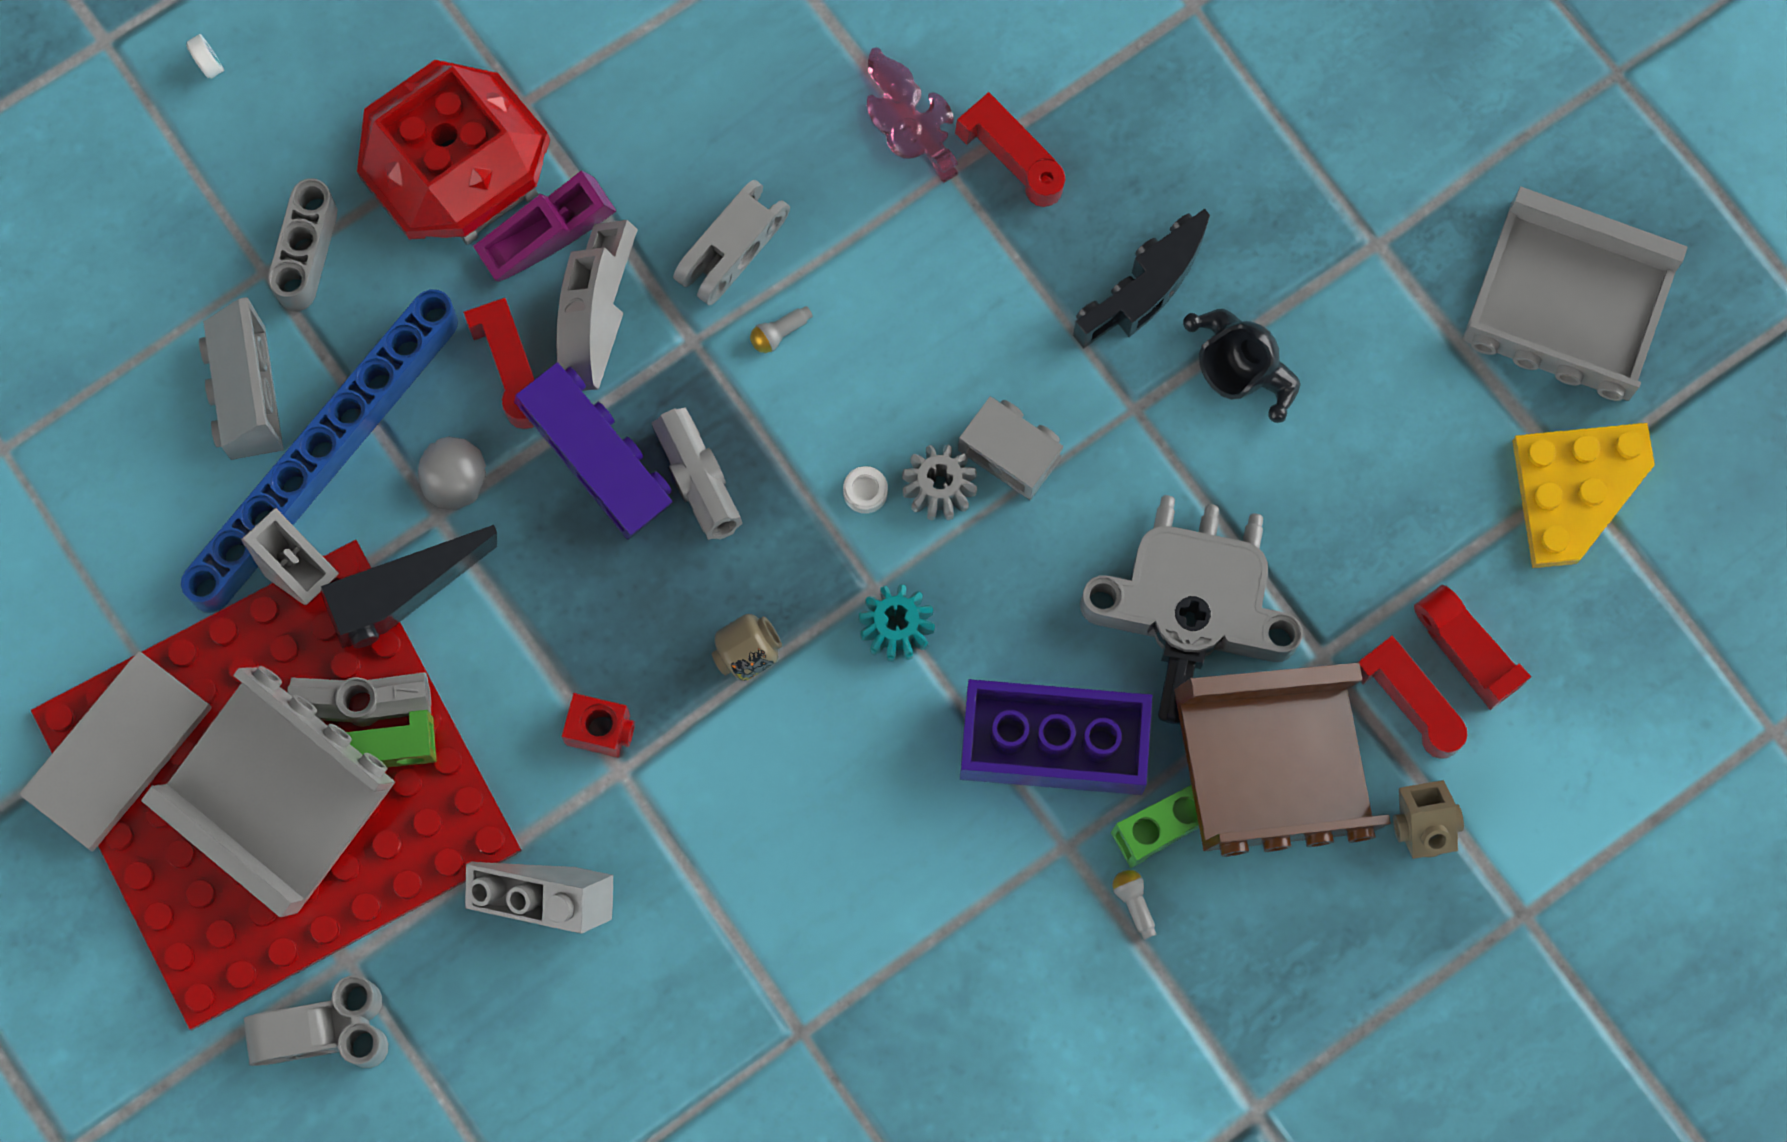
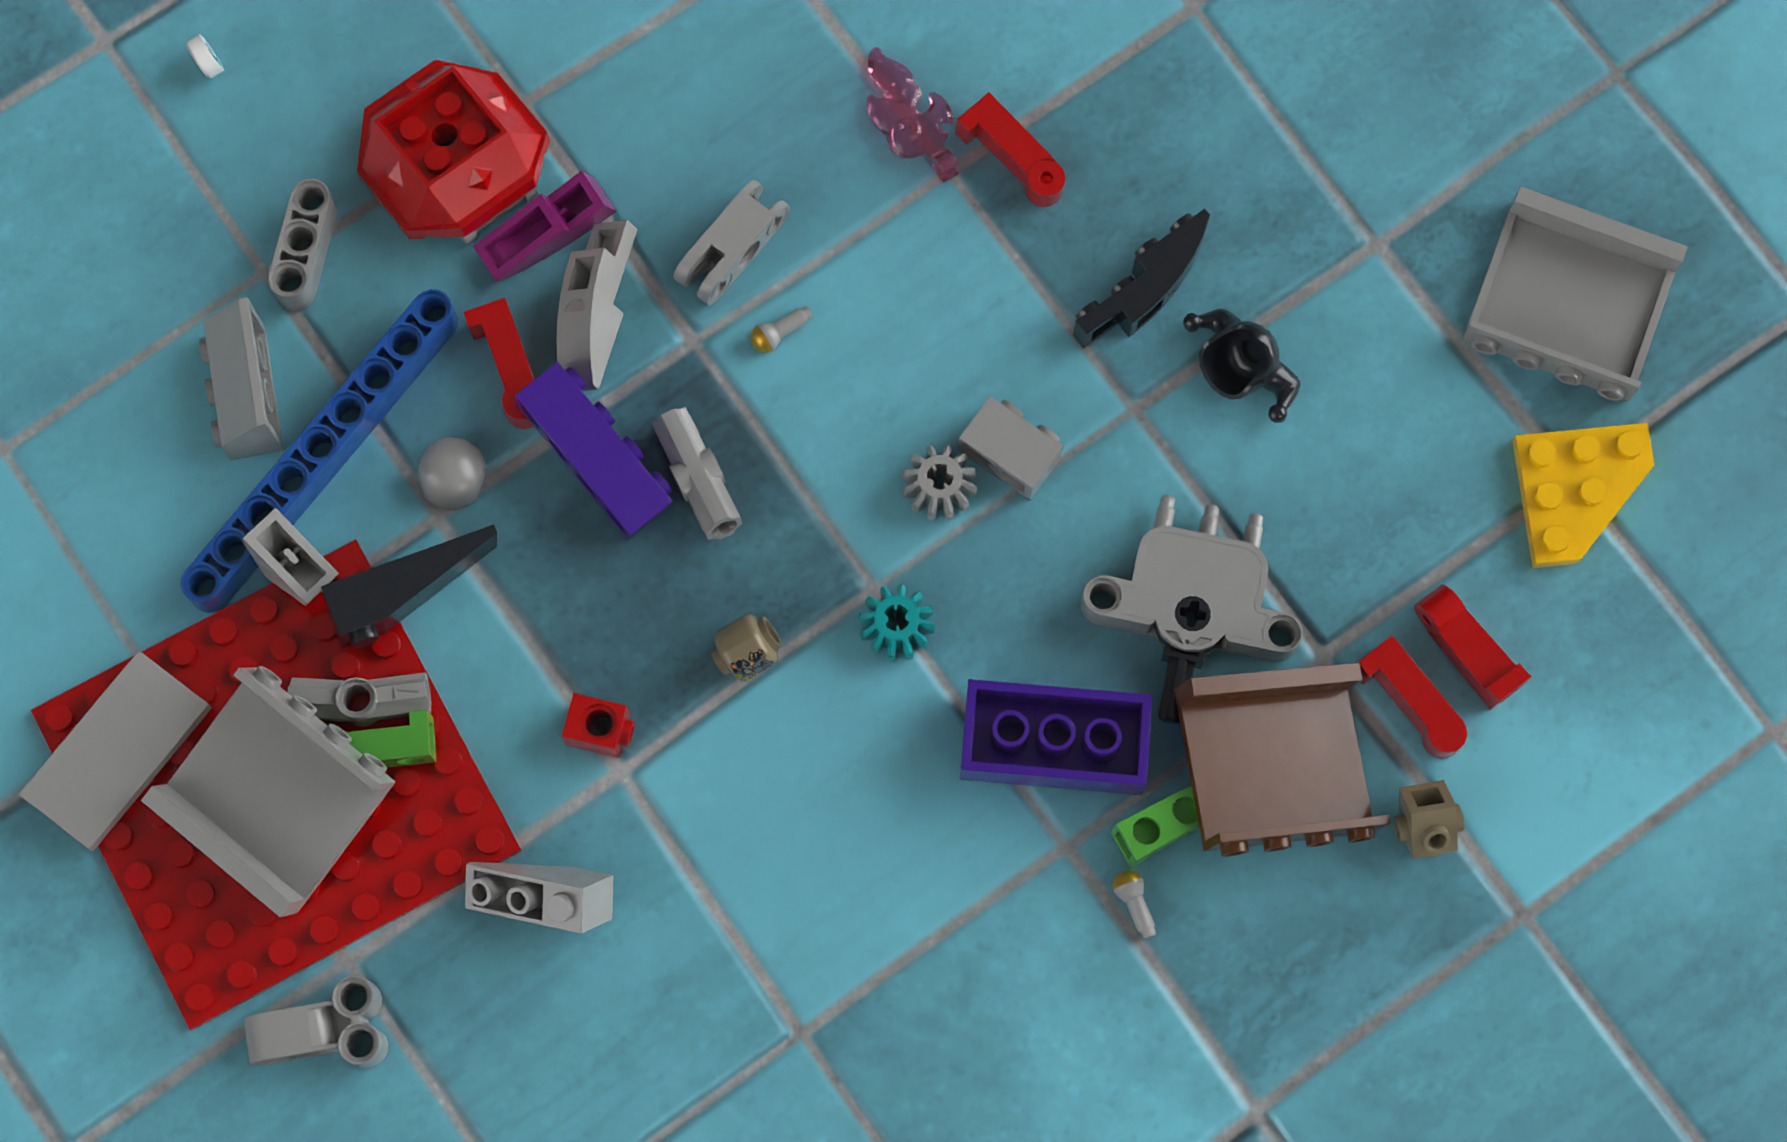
(865, 489): white tile -> none

